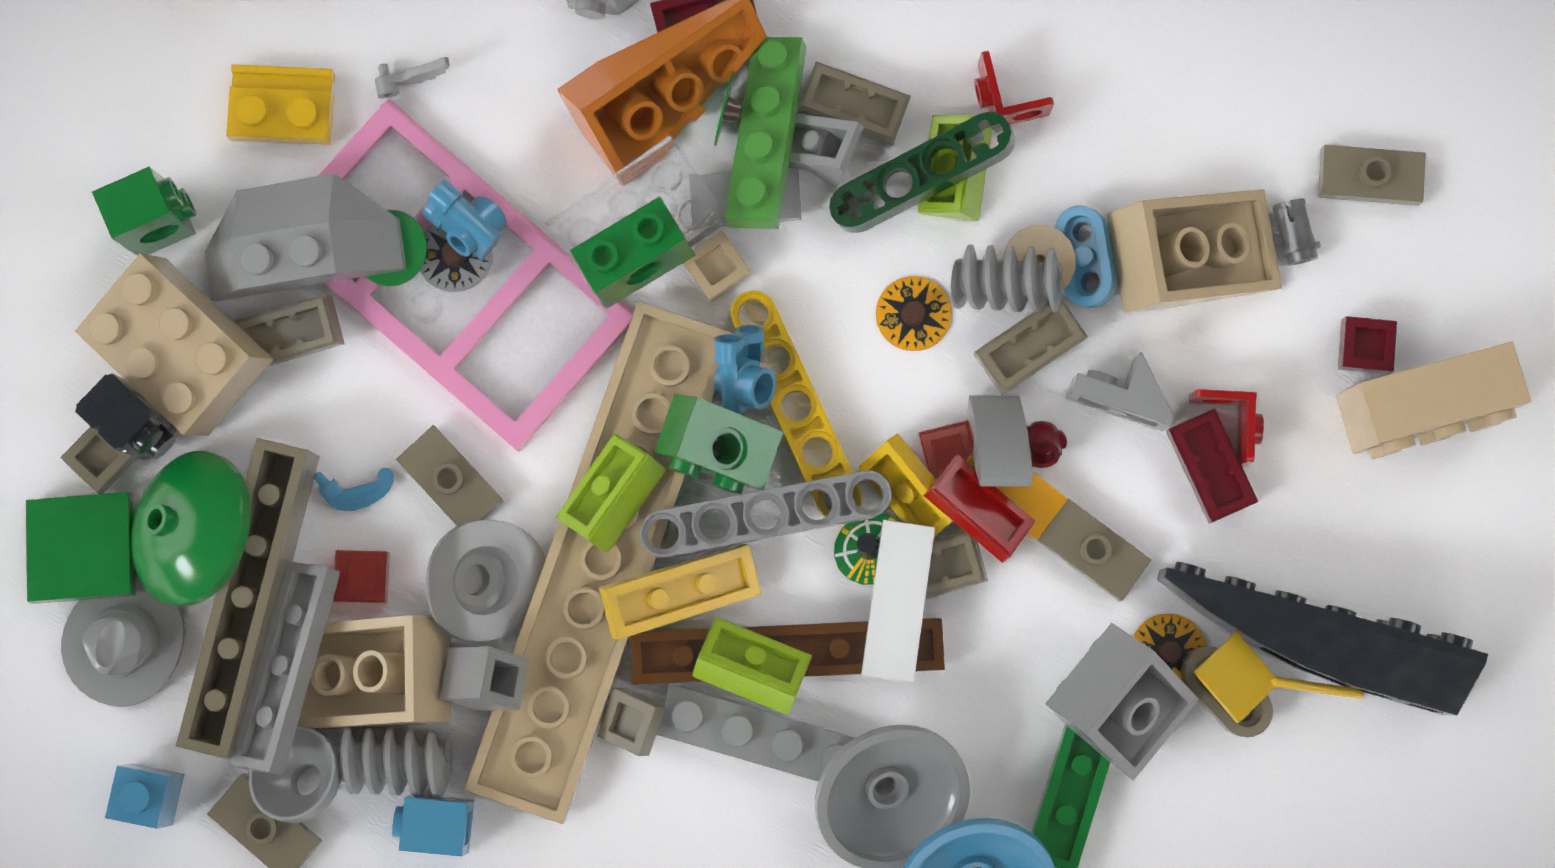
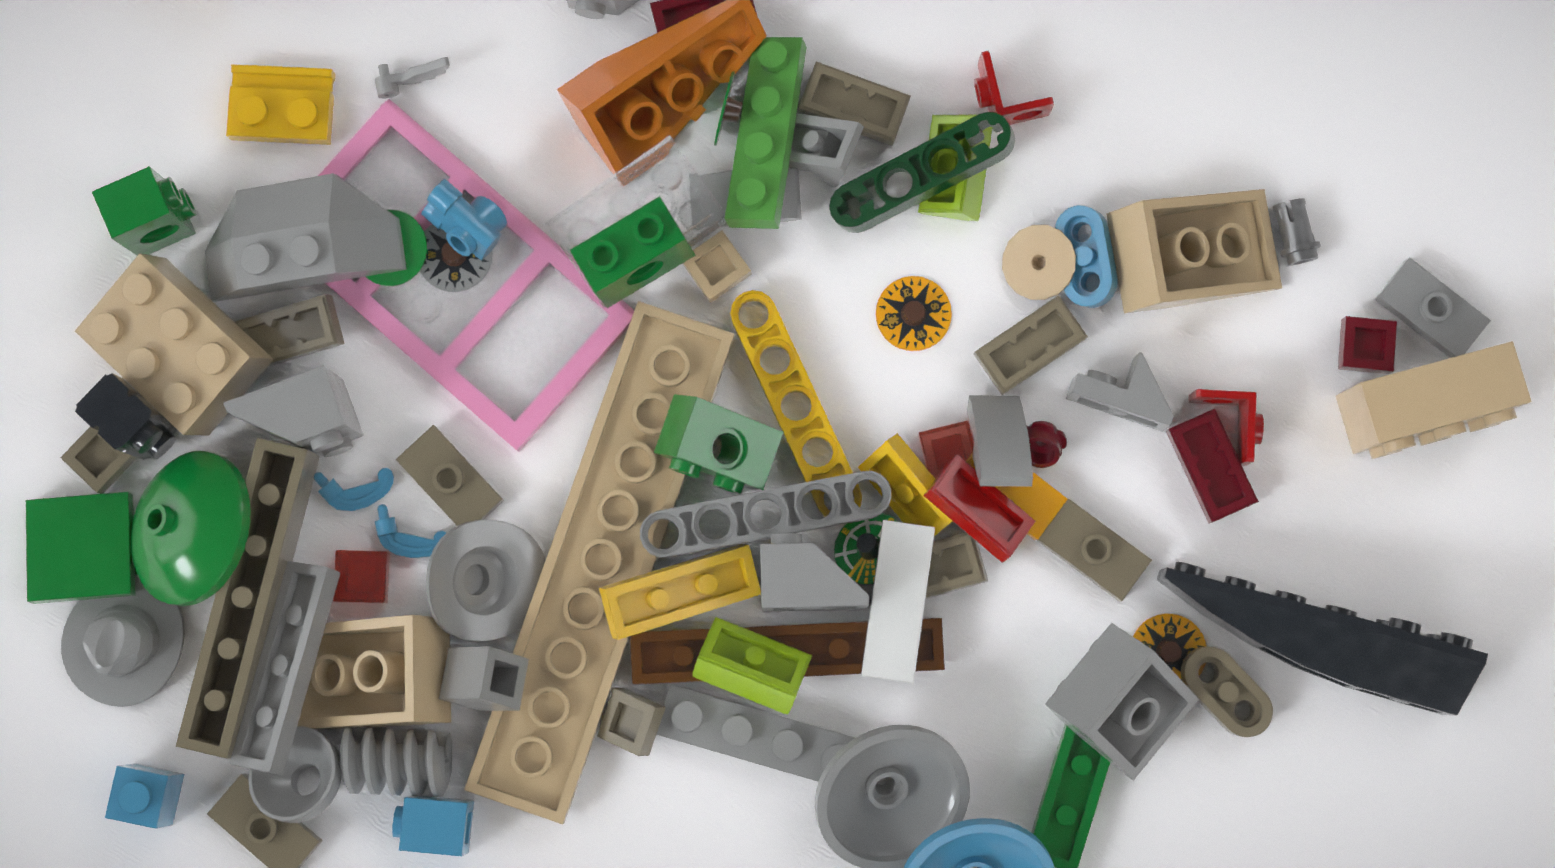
(304, 410): none -> light grey slope
(402, 543): none -> dark azure piece
(611, 492): lime slope -> none
(739, 372): dark azure plate -> none
(804, 578): none -> light grey slope
(1007, 280): light grey piece -> none
(1242, 680): yellow piece -> none
(1371, 175): dark tan plate -> none
(1432, 309): none -> light grey plate

